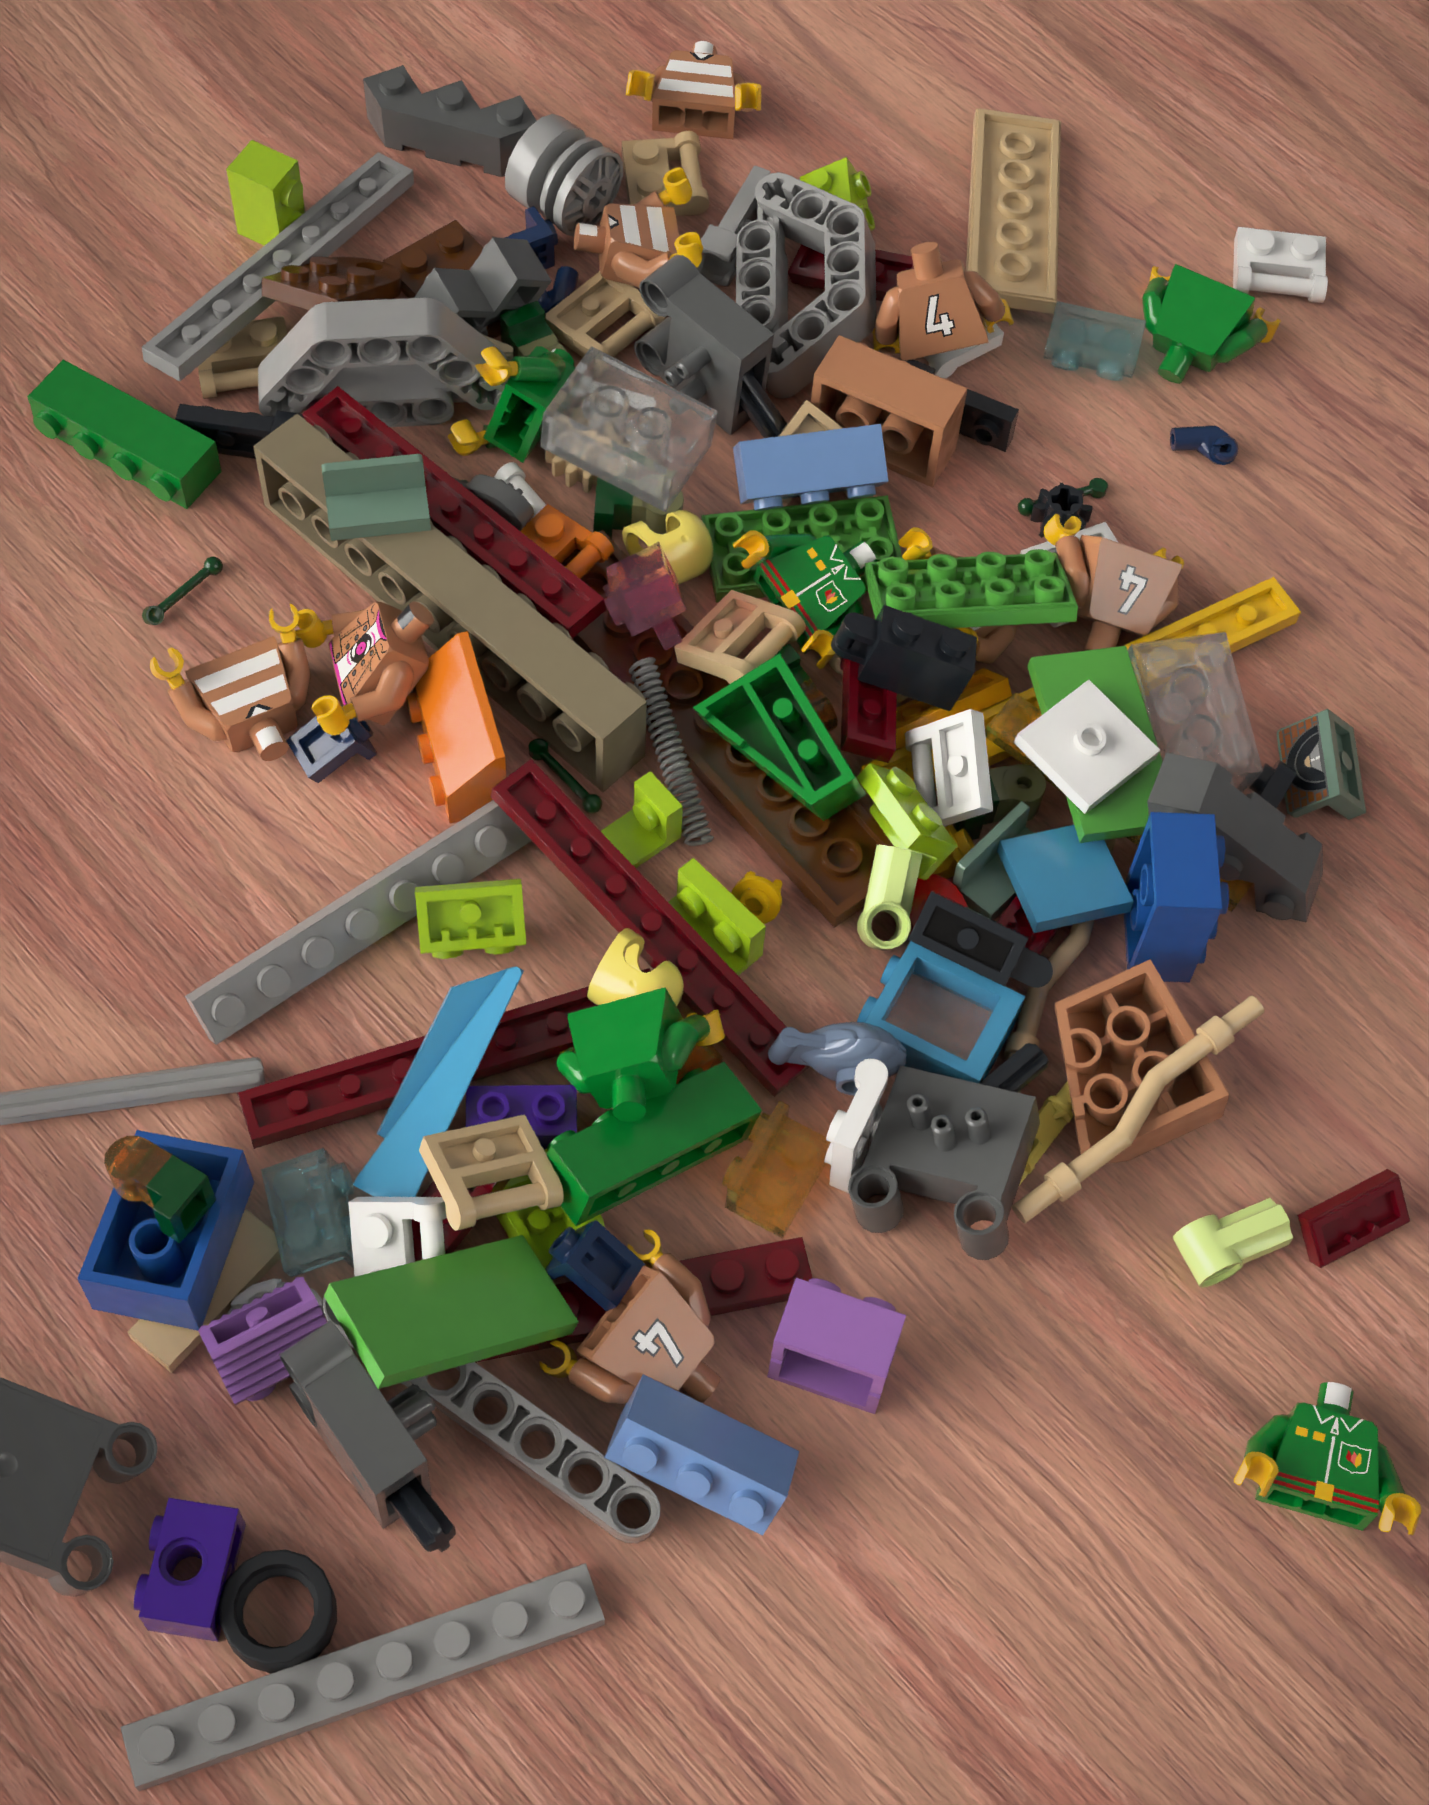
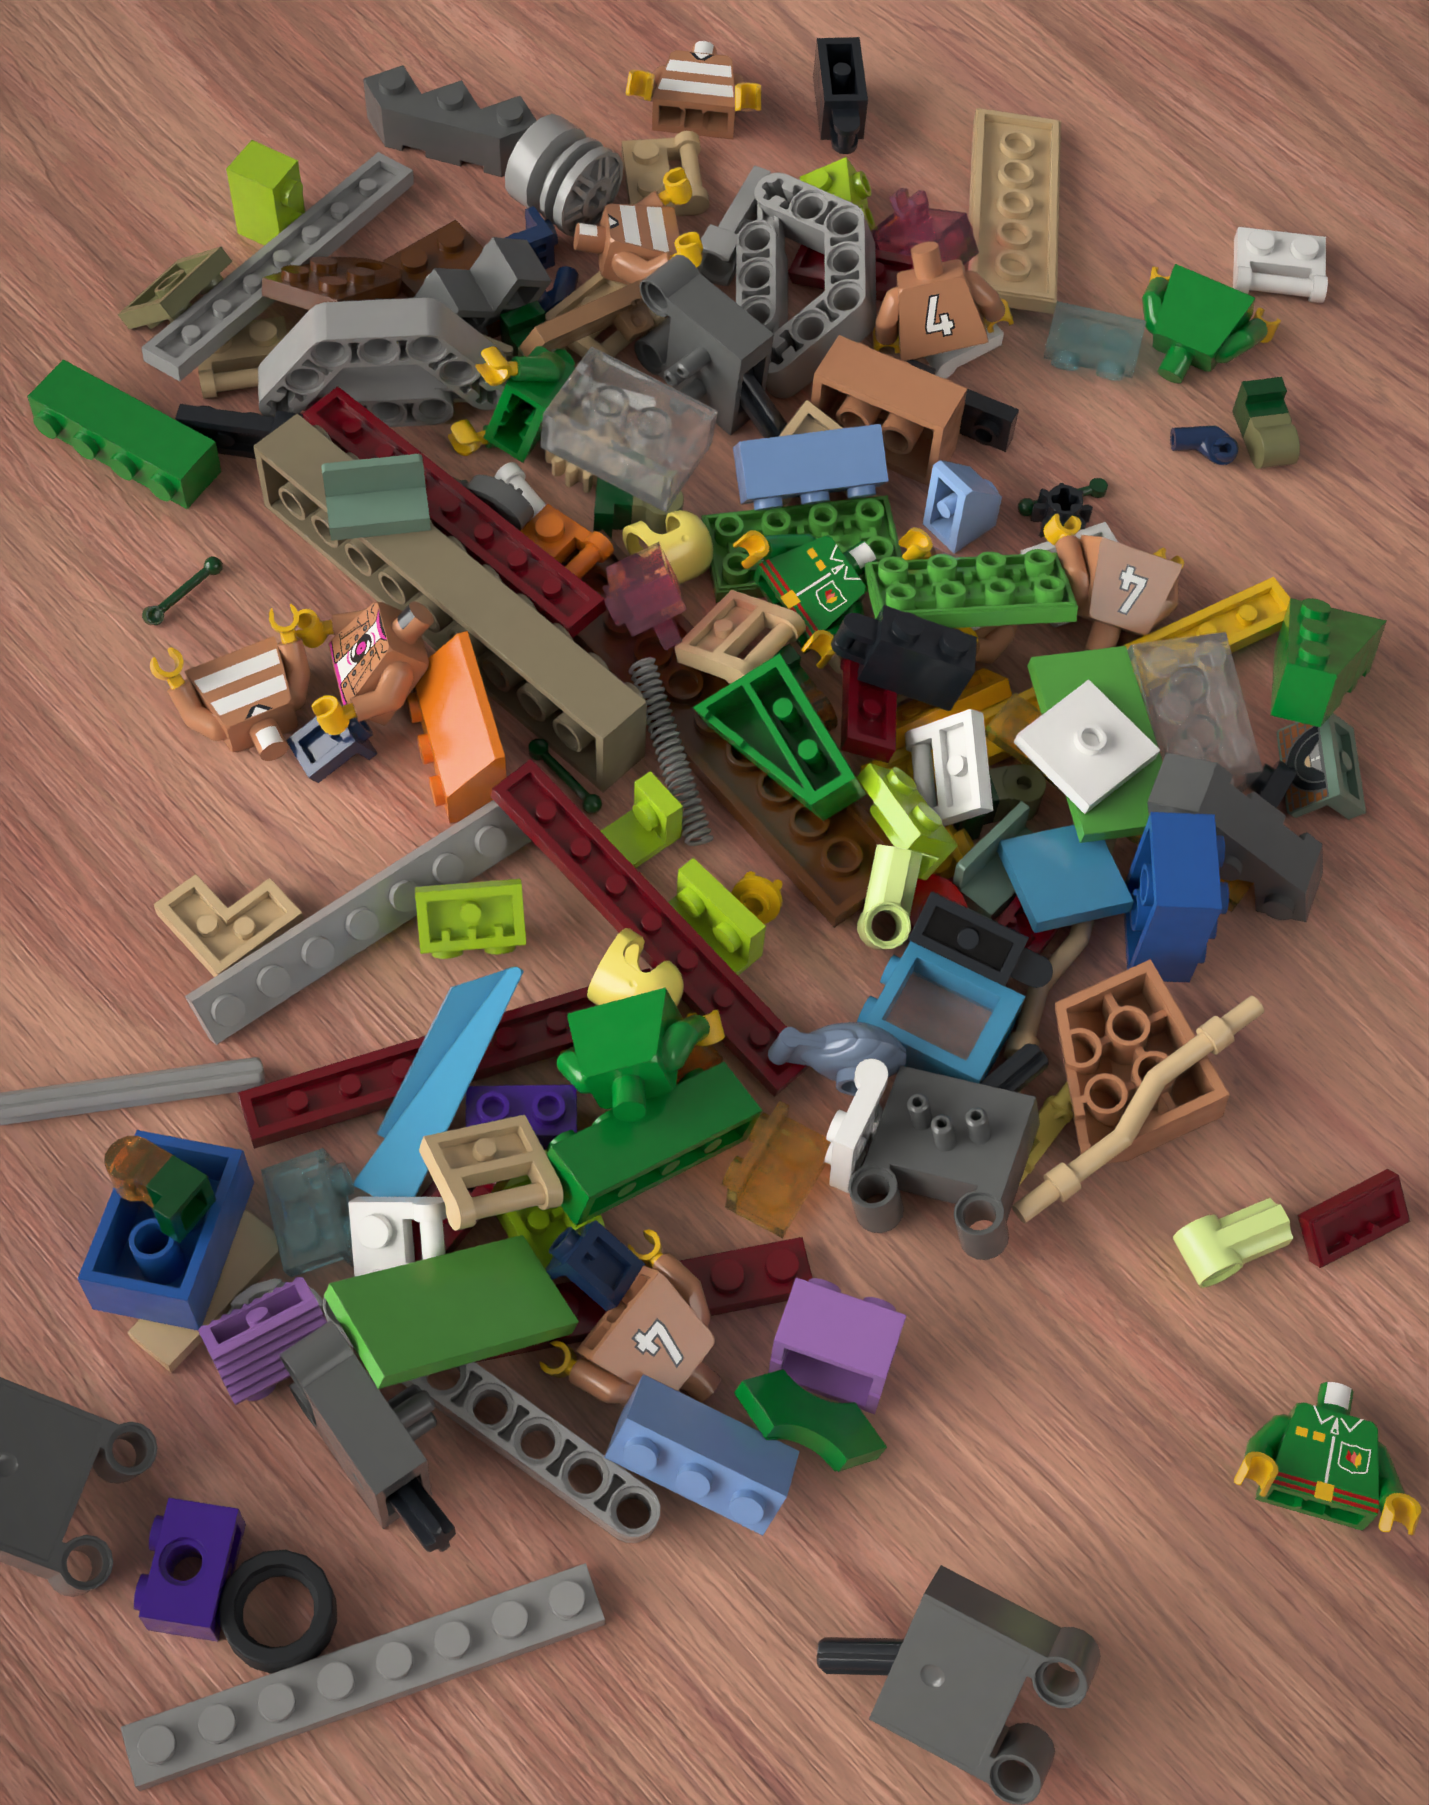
(174, 289): none -> olive plate
(223, 934): none -> tan plate
(622, 308): none -> medium nougat hinge
(828, 1428): none -> green tile
(840, 92): none -> black brick
(917, 223): none -> clear pink brick
(960, 505): none -> light blue slope
(961, 1677): none -> dark grey piece
(1266, 423): none -> leg
(1320, 659): none -> green wedge

